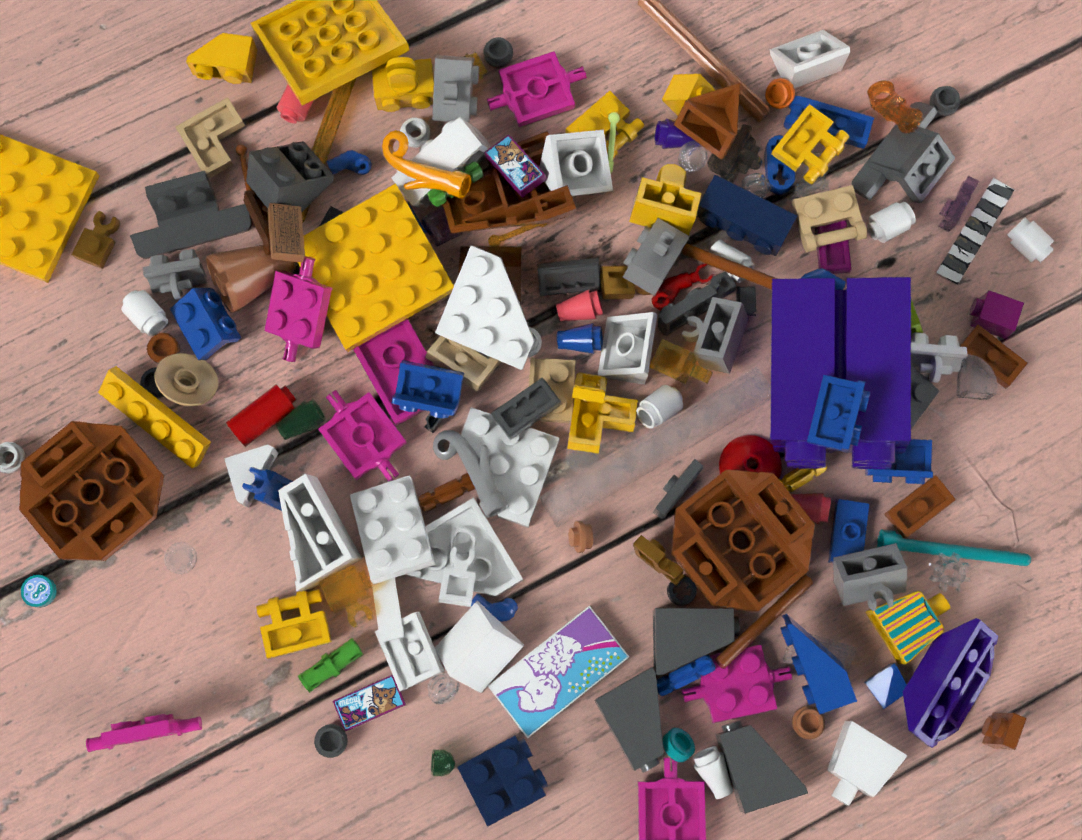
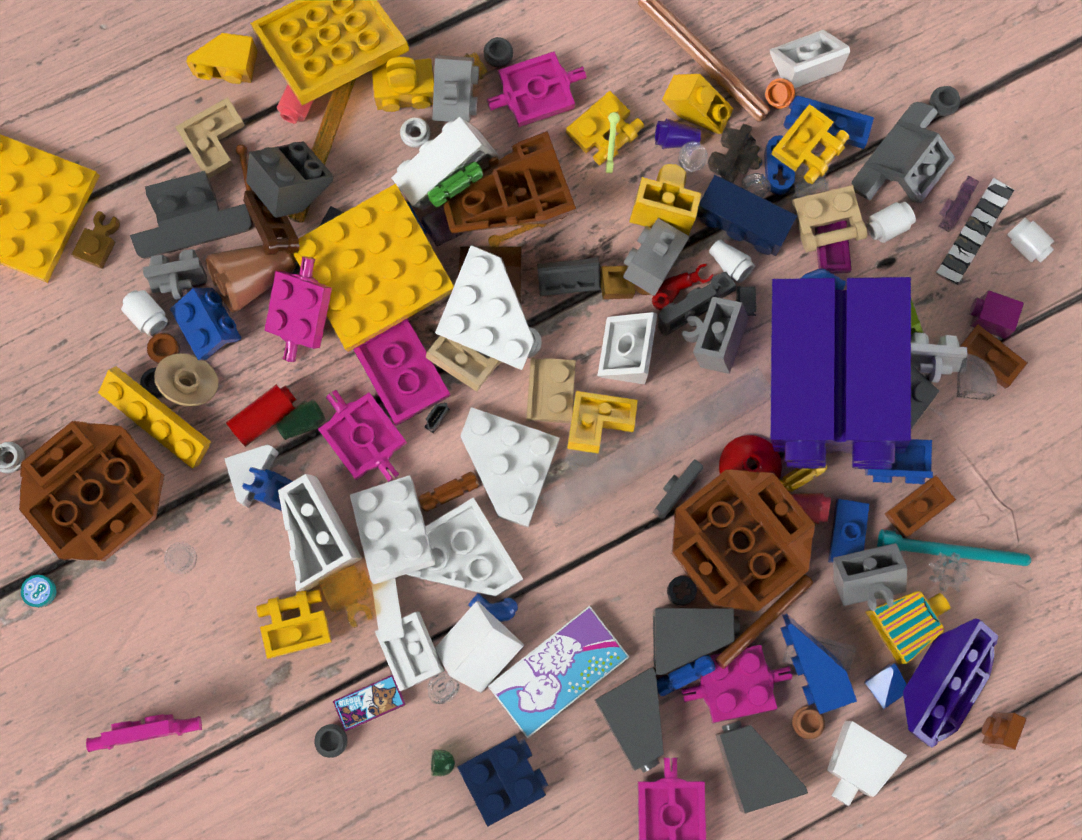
(286, 232): medium nougat tile -> none
(330, 665): bright green pin -> none
(350, 160): blue arm -> none
(426, 176): light orange plant -> none
(428, 389): blue bracket -> none
(458, 583): white plate -> none
(478, 468): light grey plant -> none
(515, 165): tile -> none
(526, 408): dark grey plate -> none
(577, 161): white slope -> none
(580, 307): coral cone -> none
(580, 536): nougat plate -> none
(582, 339): blue cone -> none
(590, 387): yellow plate -> none
(654, 555): pearl gold plate -> none
(659, 406): white brick -> none
(678, 363): clear yellow brick -> none
(678, 745): teal tile -> none
(712, 119): dark orange slope -> none
(713, 770): white cone -> none
(728, 266): dark orange bar -> none
(837, 412): blue bracket -> none
(888, 109): clear orange connector -> none

